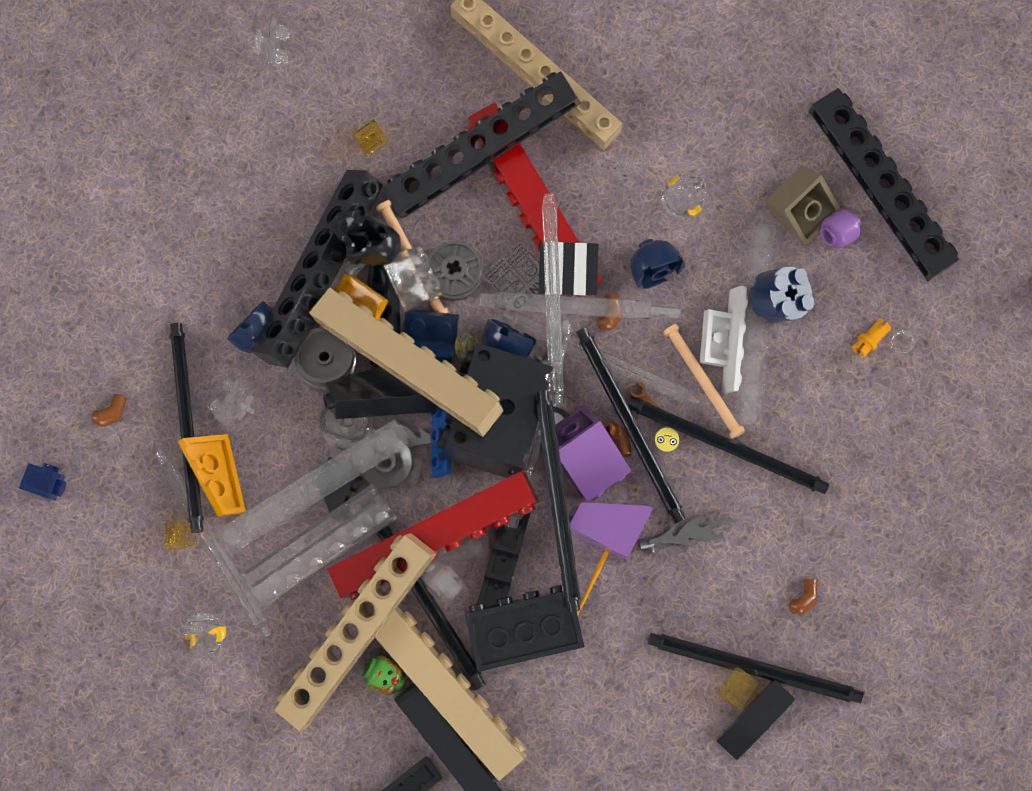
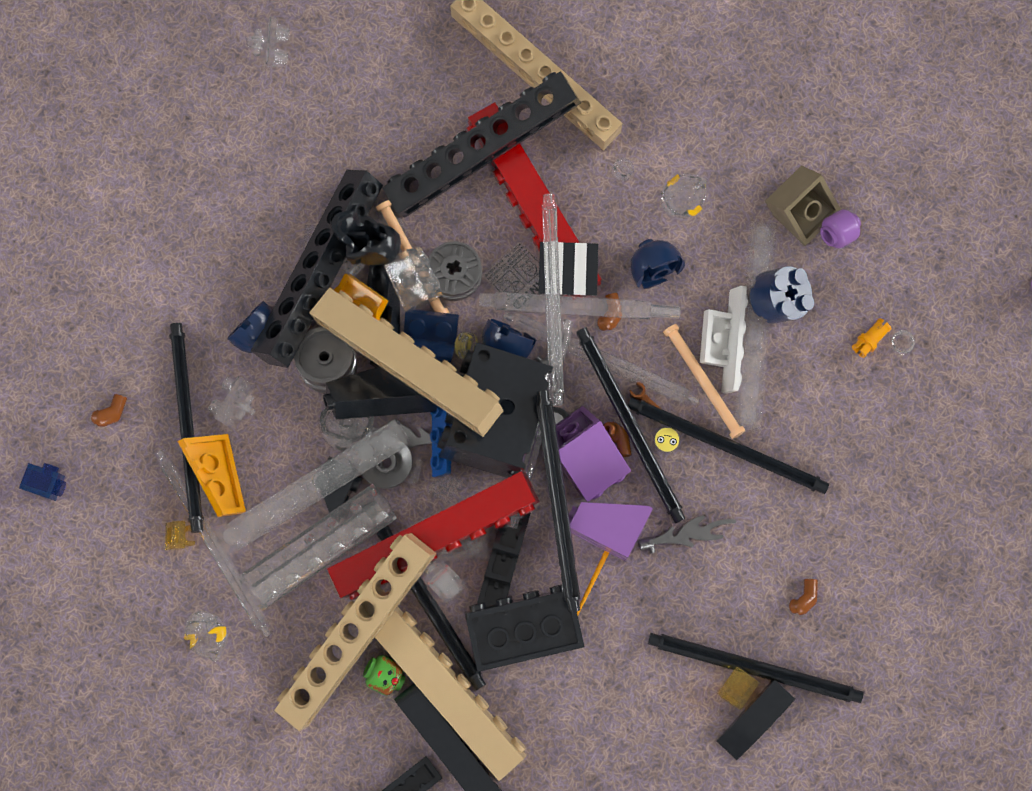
(369, 137): clear yellow tile -> none
(883, 198): black brick -> none

